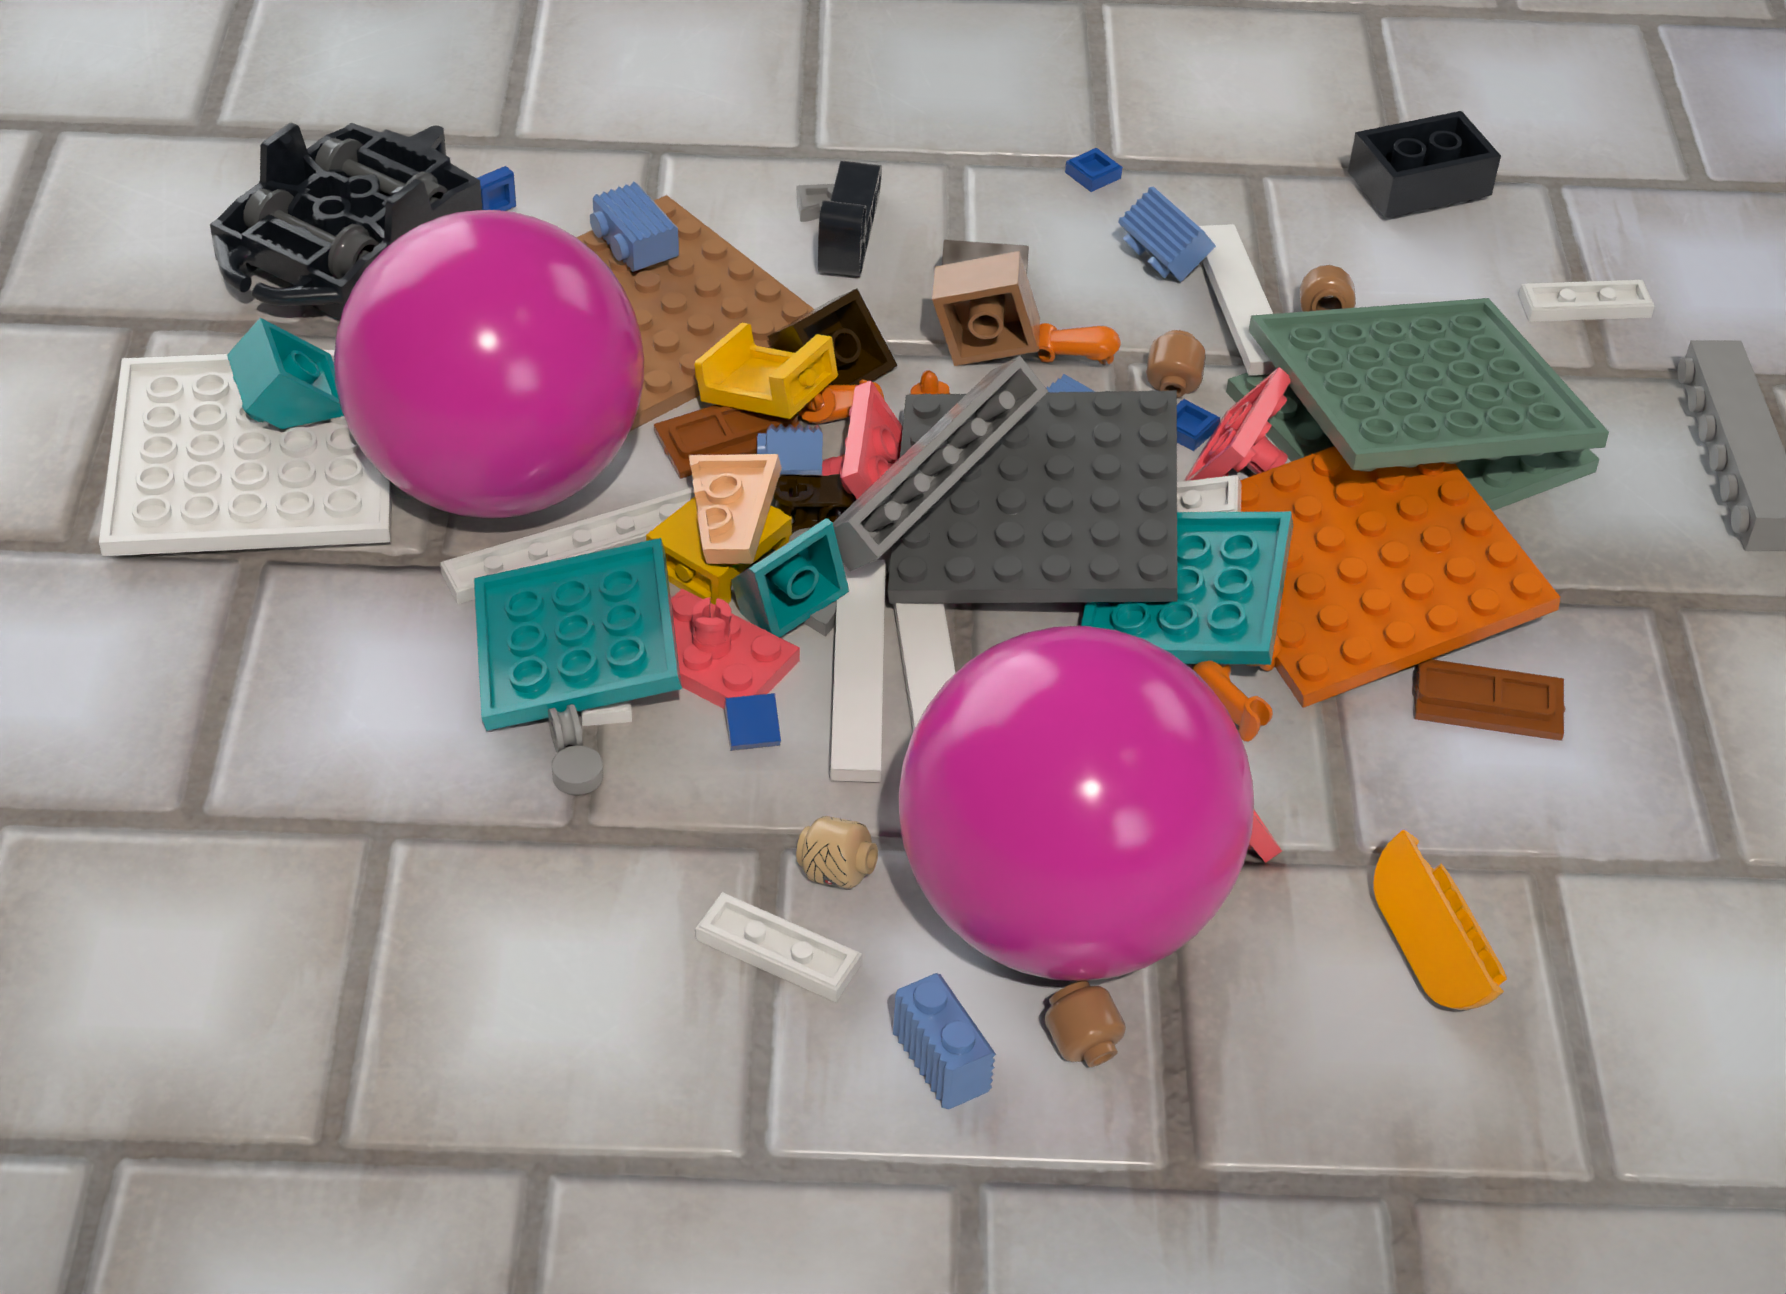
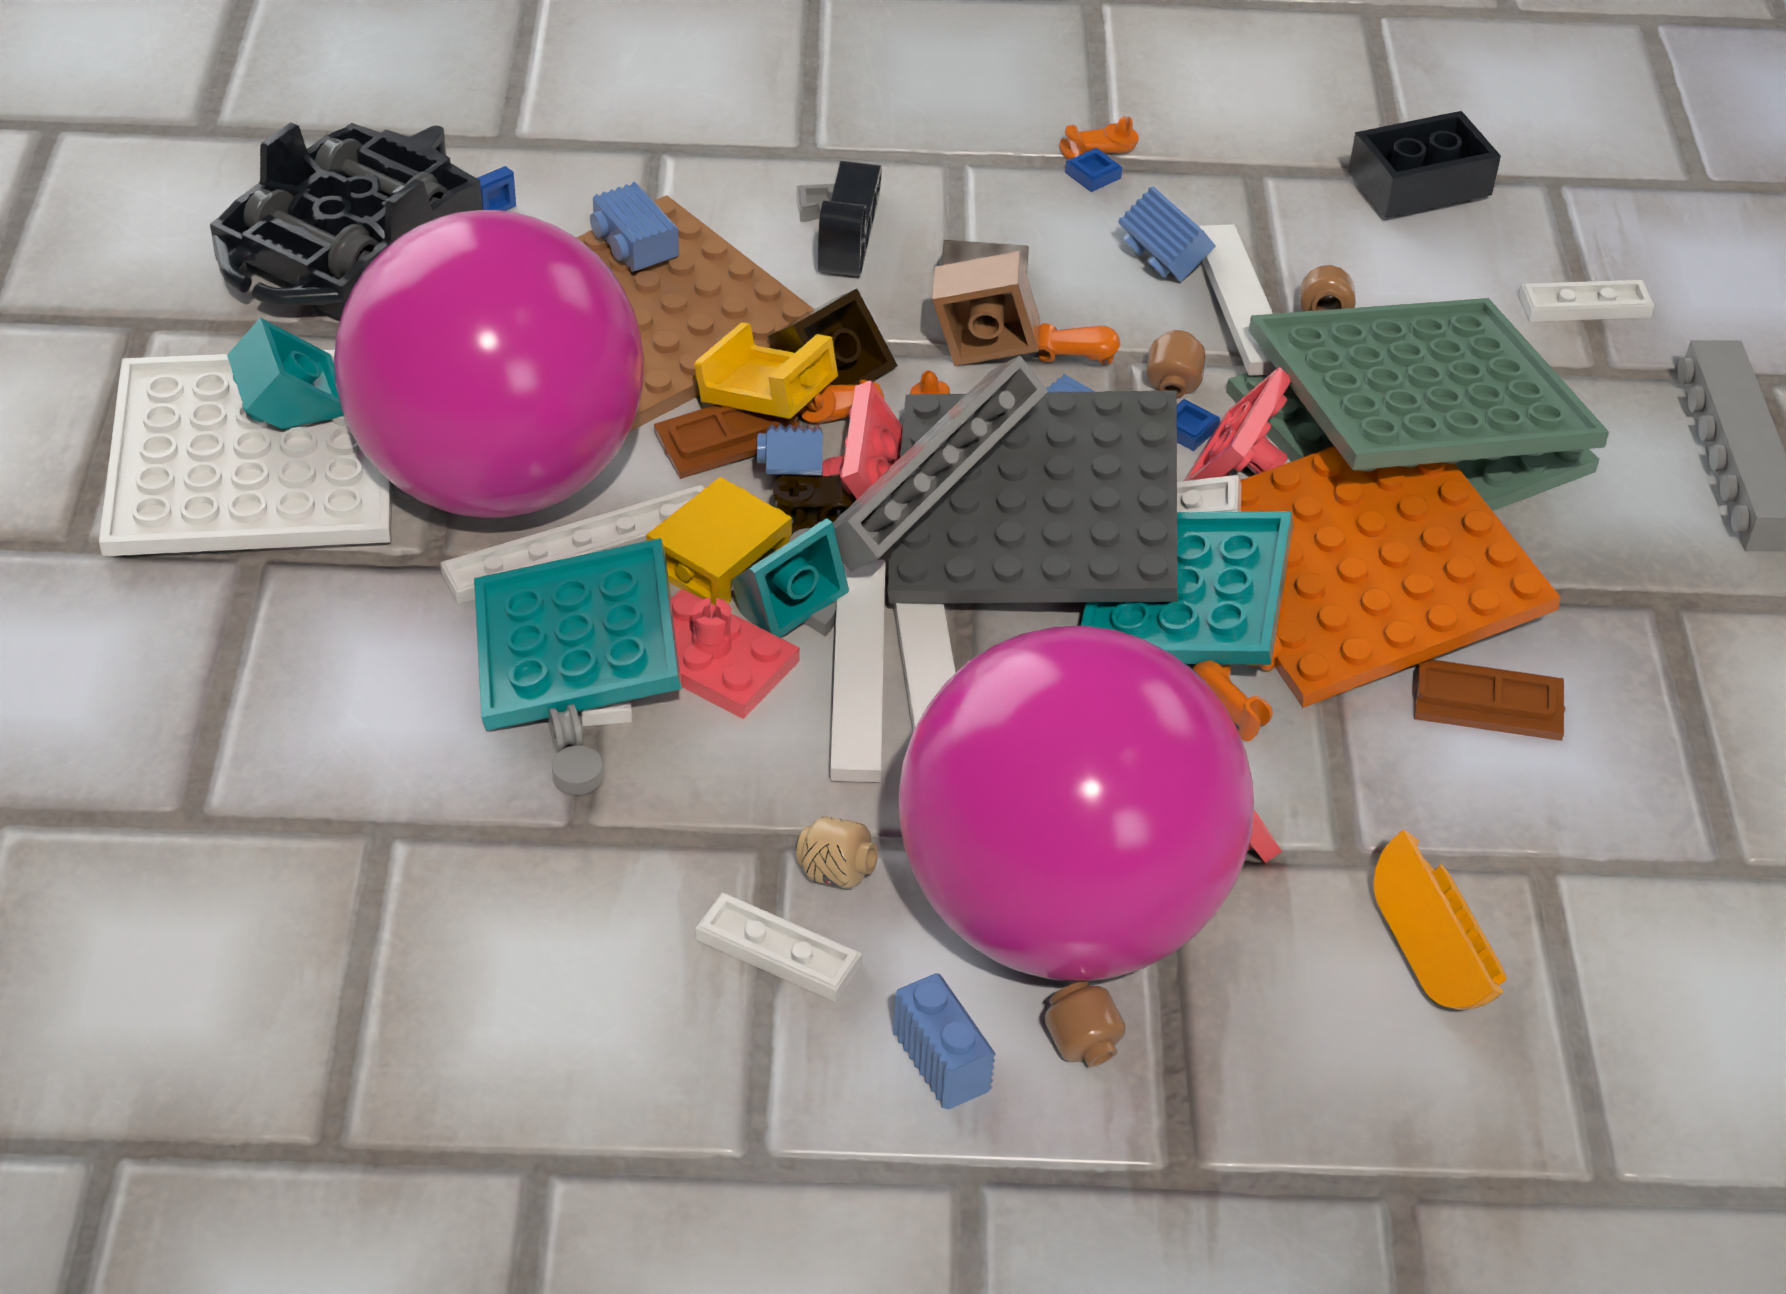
(733, 503): light nougat wing -> none
(752, 721): blue tile -> none
(1113, 139): none -> orange piece

